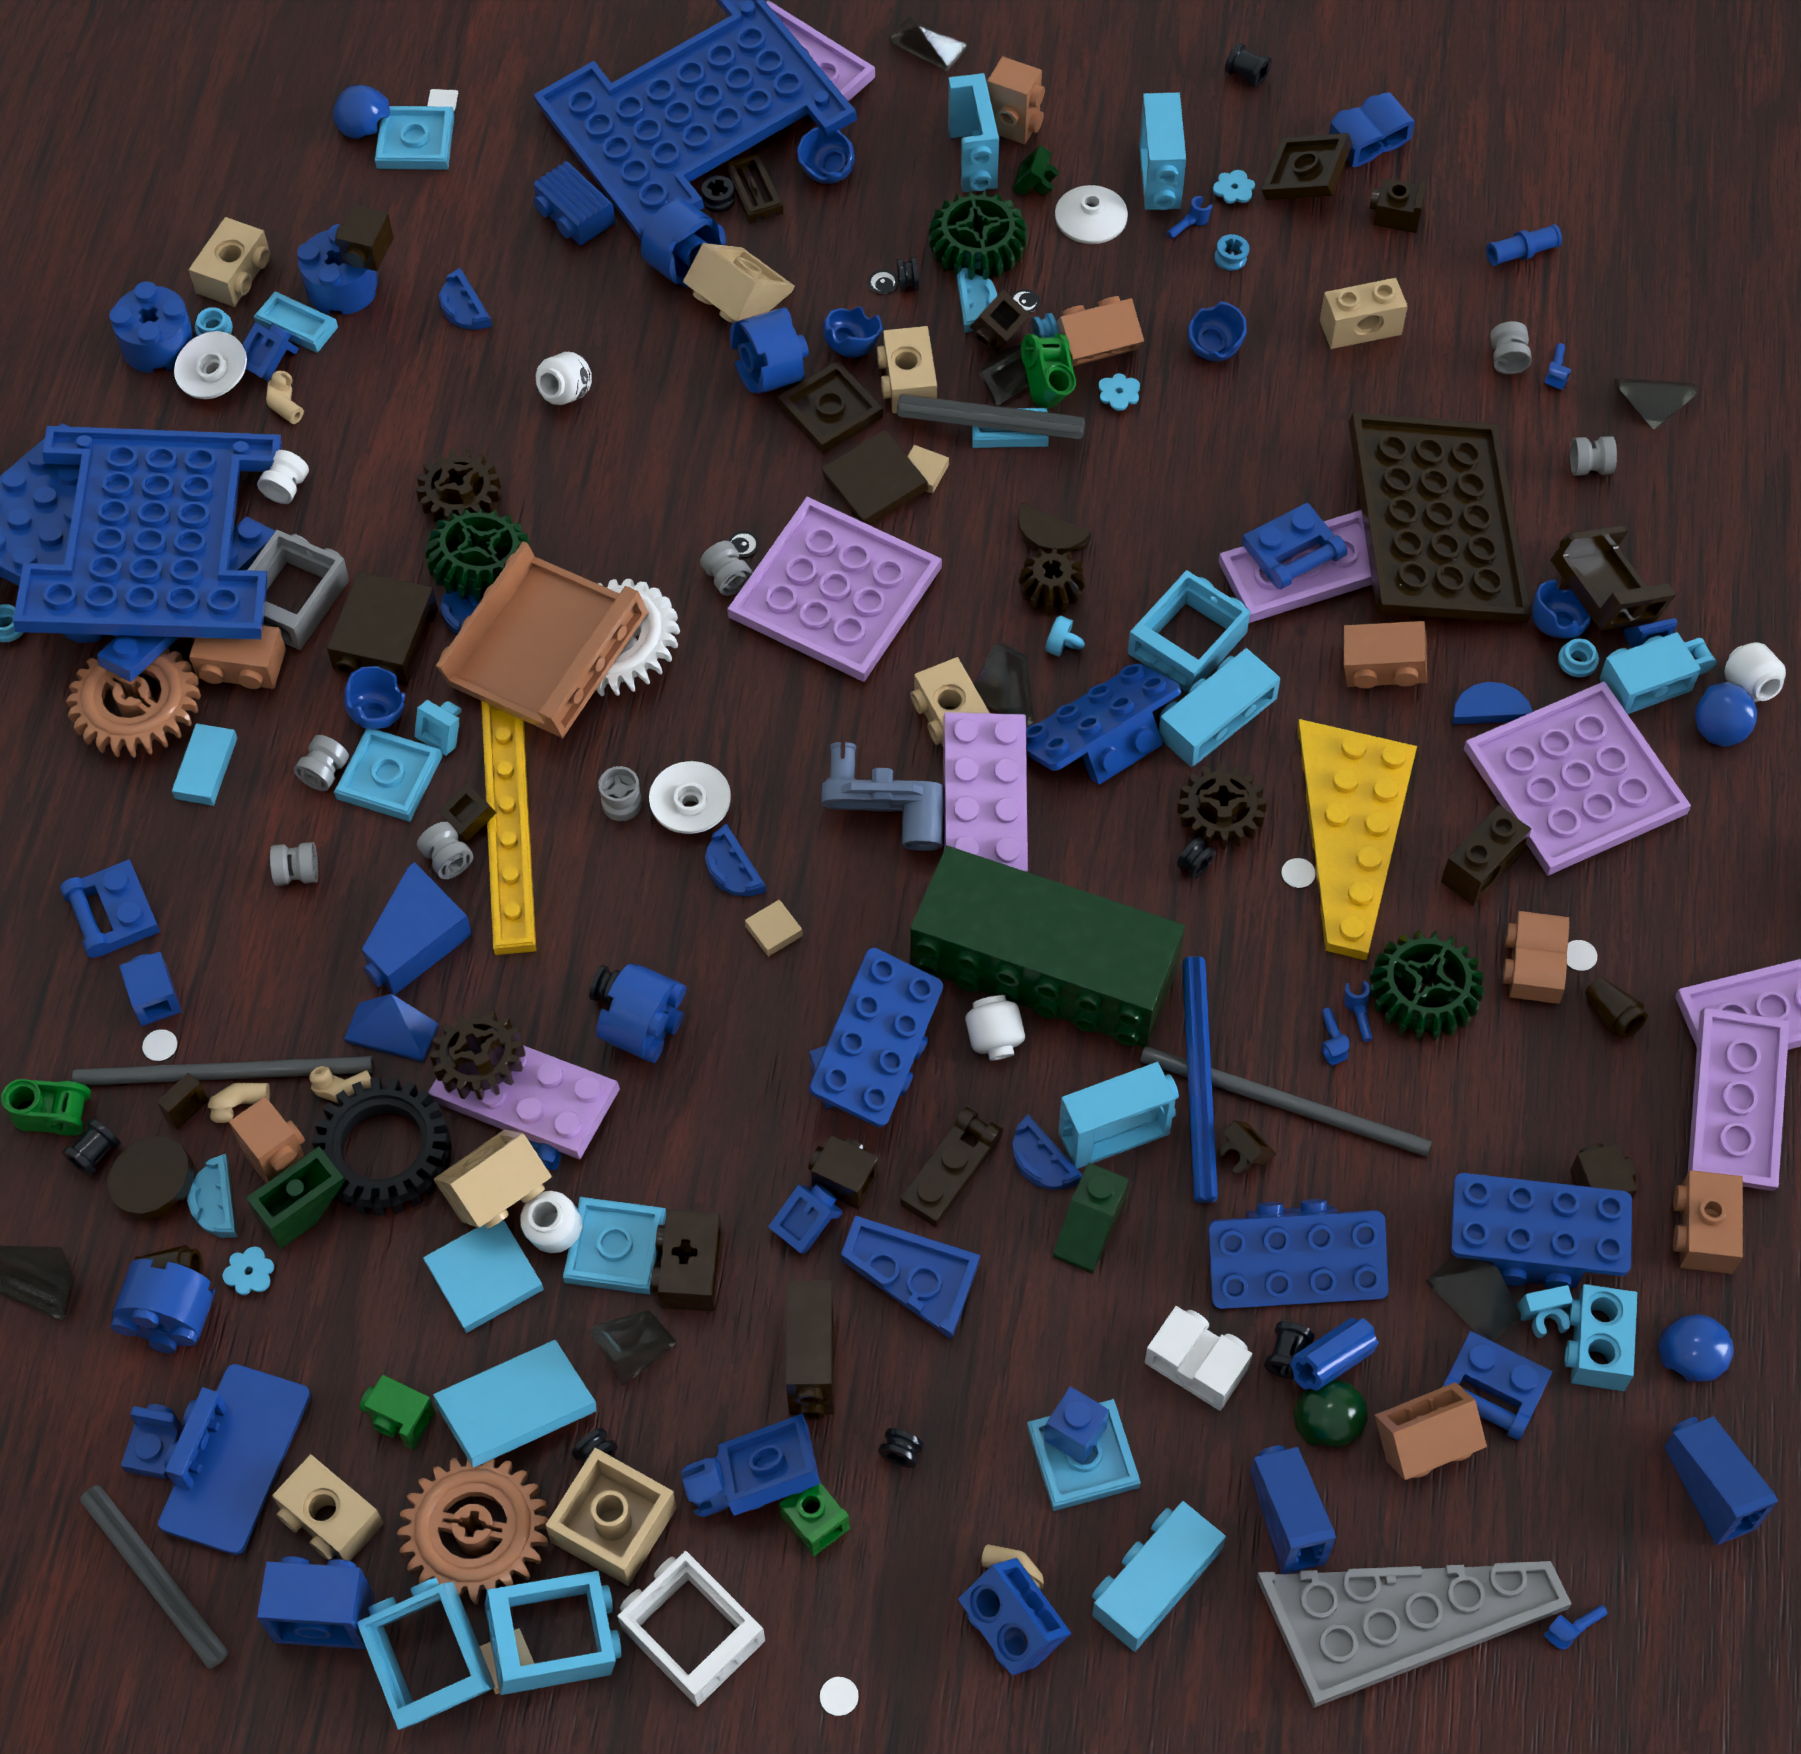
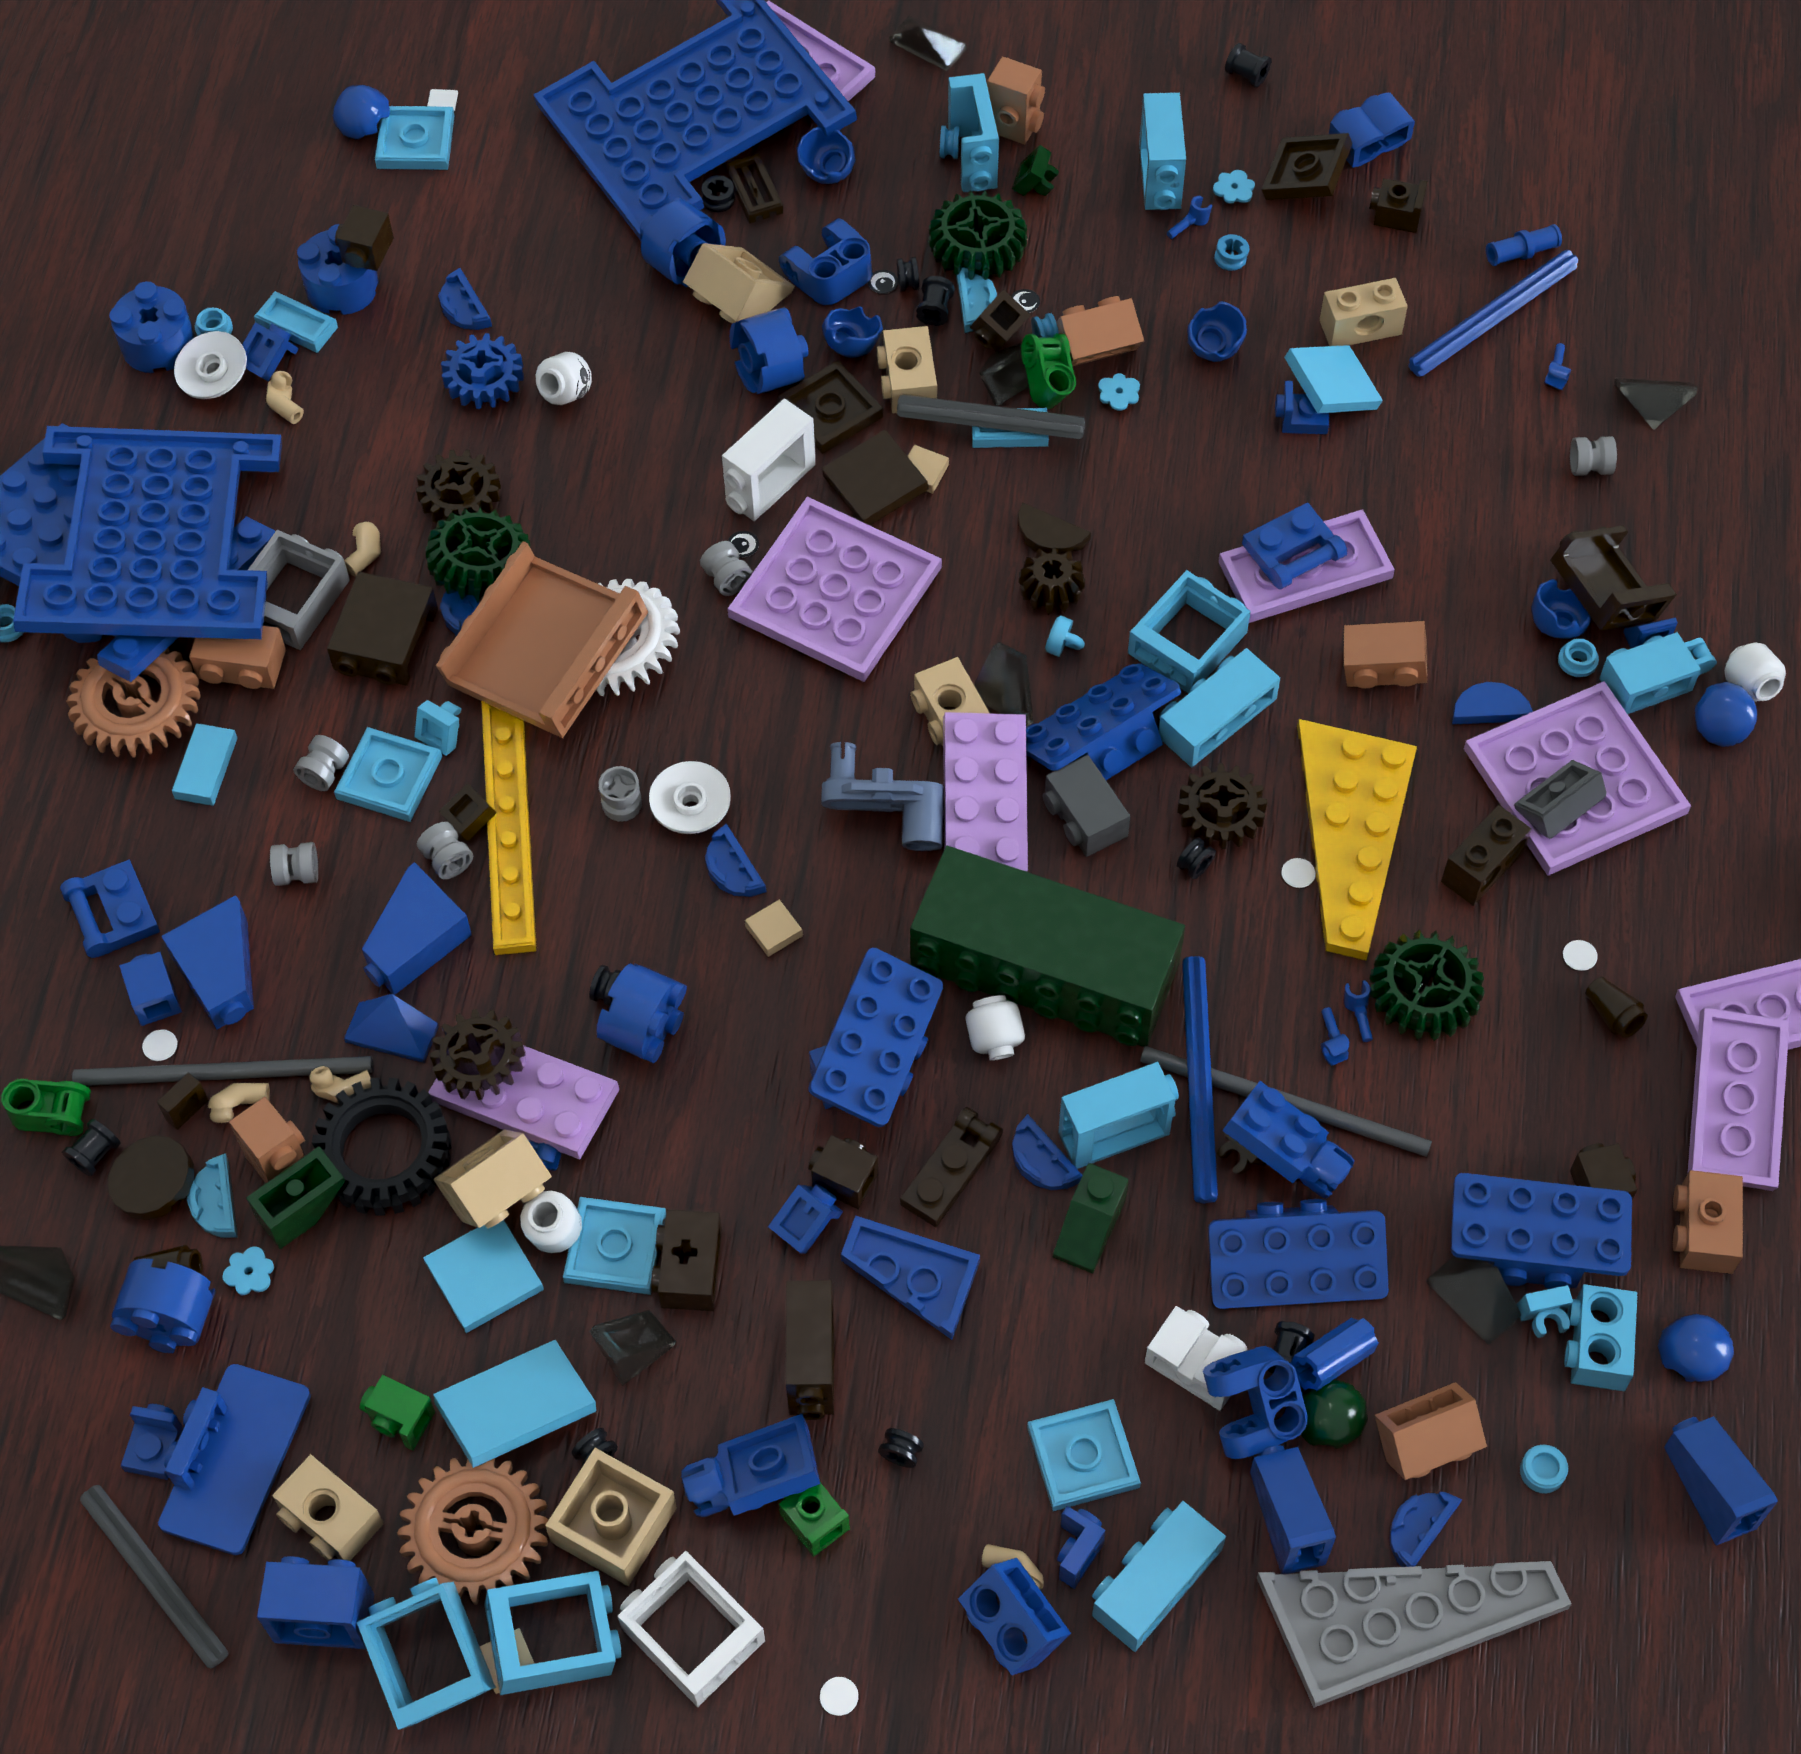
(216, 961): none -> blue slope
(230, 262): tan brick -> none
(284, 475): white wheel -> none
(367, 545): none -> tan arm
(373, 698): blue hair -> none
(482, 371): none -> blue gear
(573, 203): blue brick -> none
(768, 460): none -> white window
(835, 271): none -> blue piece
(935, 300): none -> black bush
(949, 142): none -> dark azure bush
(1076, 1425): blue brick -> none
(1079, 1554): none -> blue bracket
(1088, 806): none -> dark grey brick
(1091, 214): white dish -> none
(1267, 1396): none -> blue piece
(1289, 1141): none -> blue plate
(1298, 413): none -> blue bracket
(1333, 379): none -> medium azure tile
(1418, 1525): none -> blue tile
(1438, 518): dark brown plate -> none
(1493, 313): none -> blue axle
(1503, 1376): blue plate -> none
(1510, 347): light grey wheel -> none
(1538, 957): nougat brick -> none
(1544, 1468): none -> medium azure tile
(1562, 798): none -> dark grey slope
(1563, 1633): blue hand -> none

